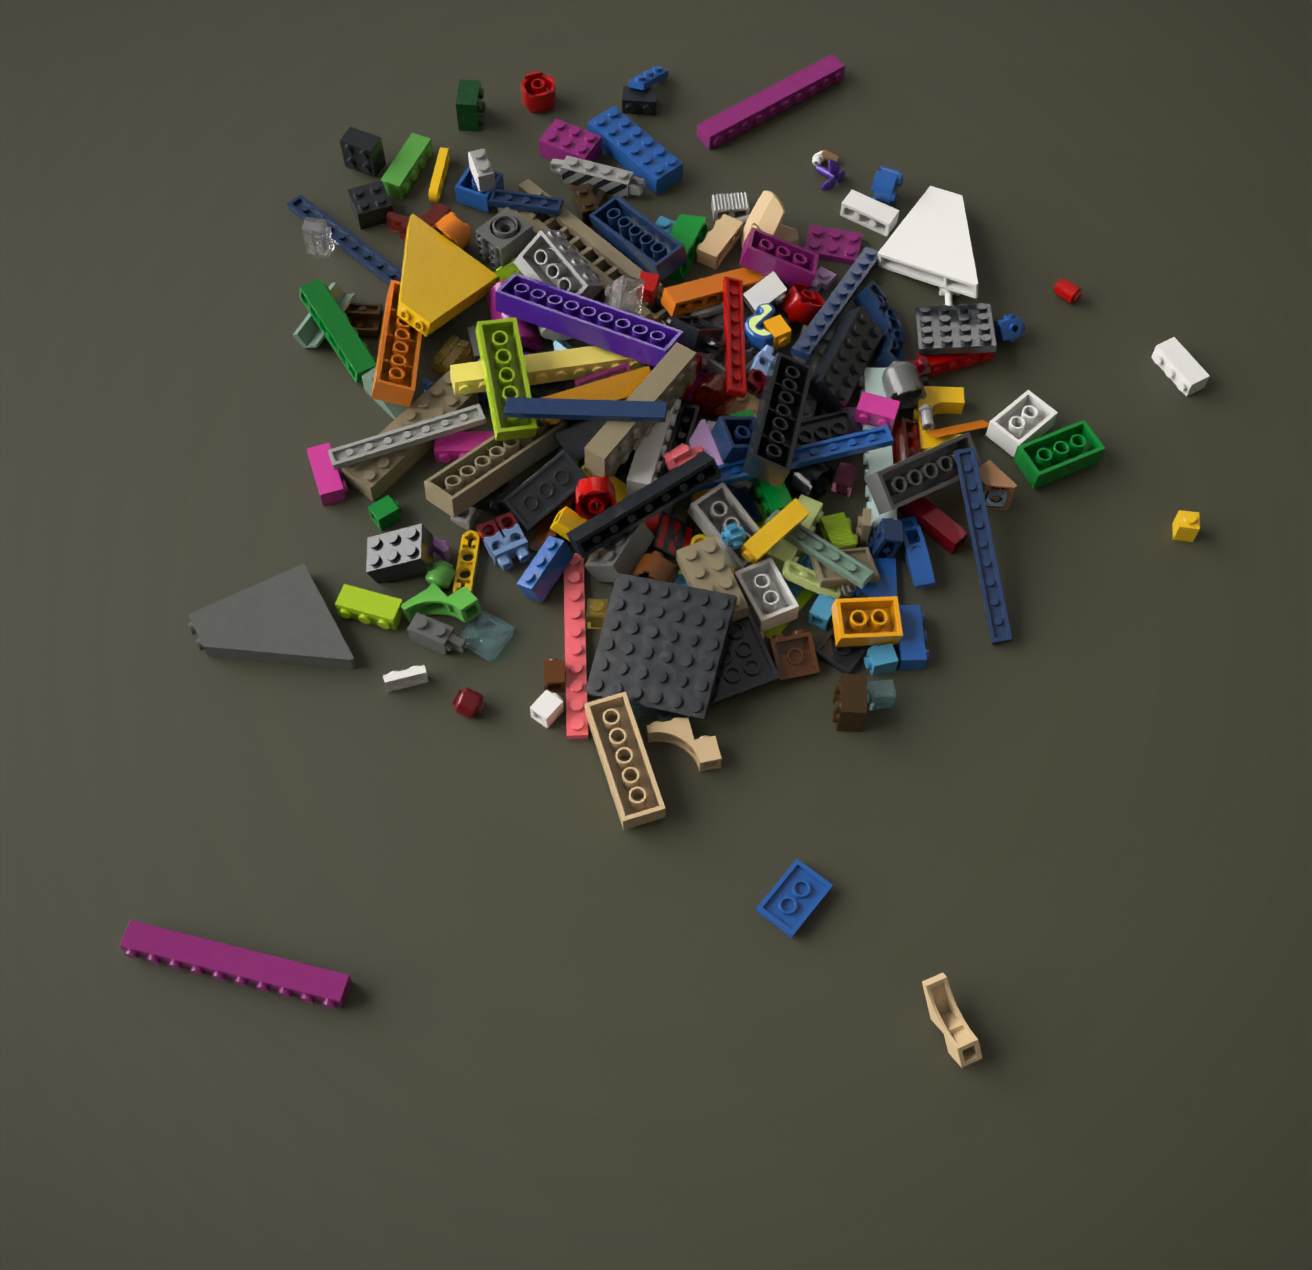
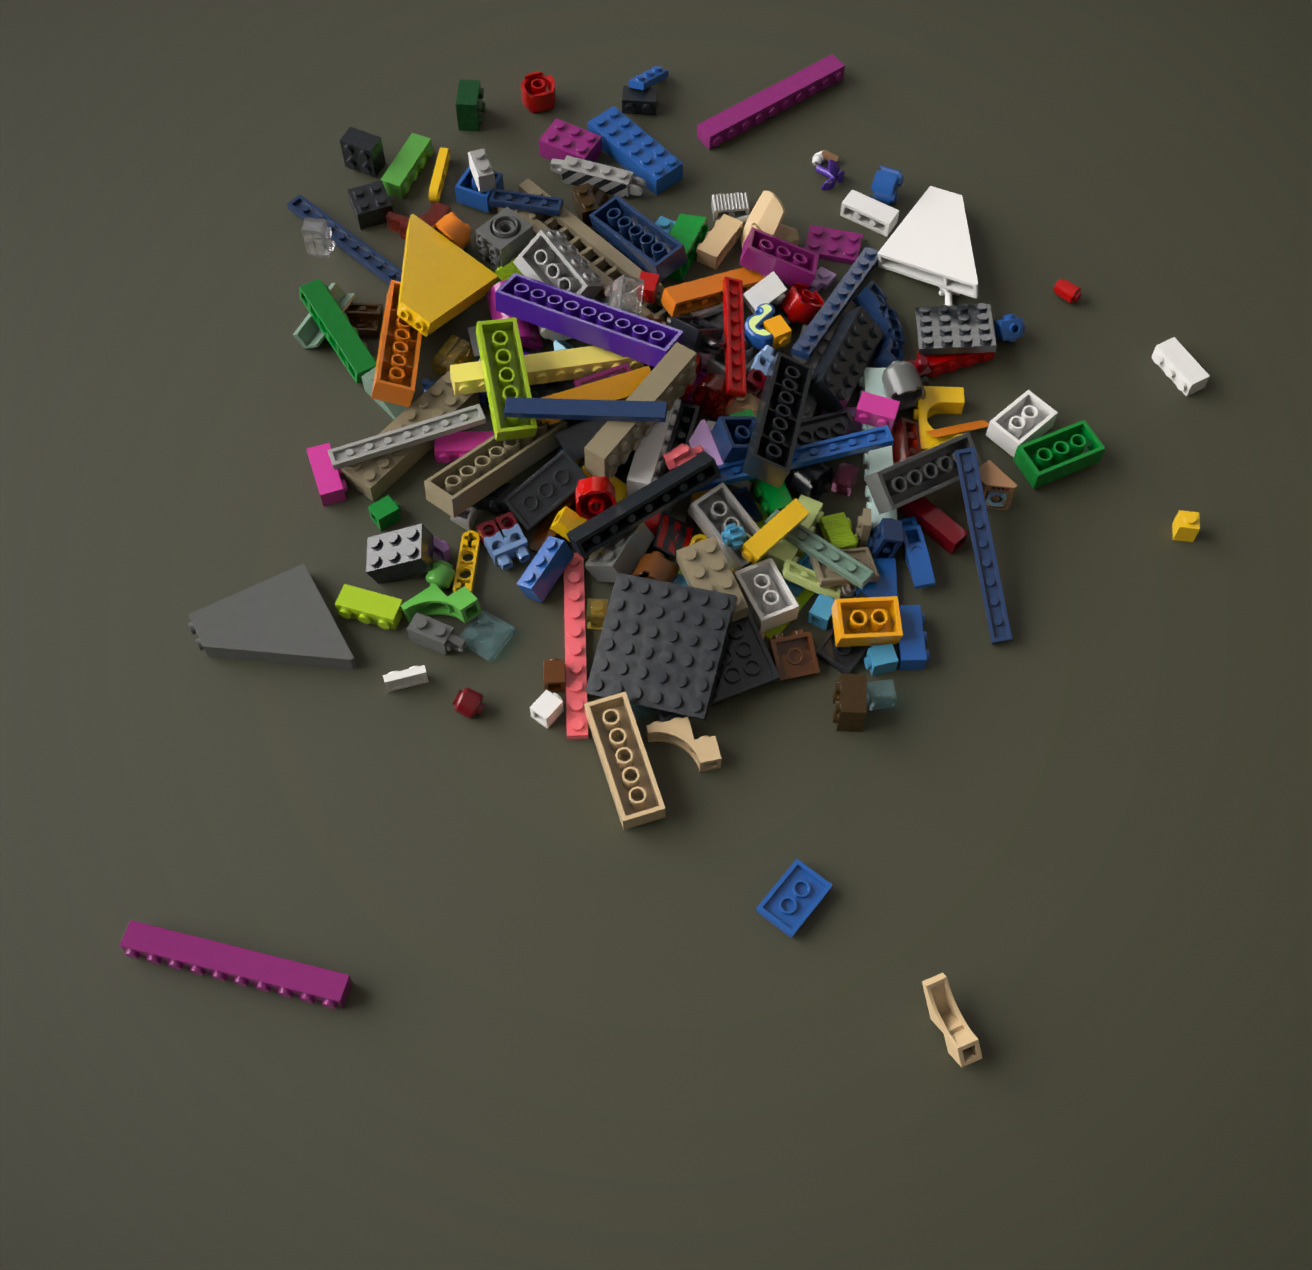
(926, 413): light grey pin -> none

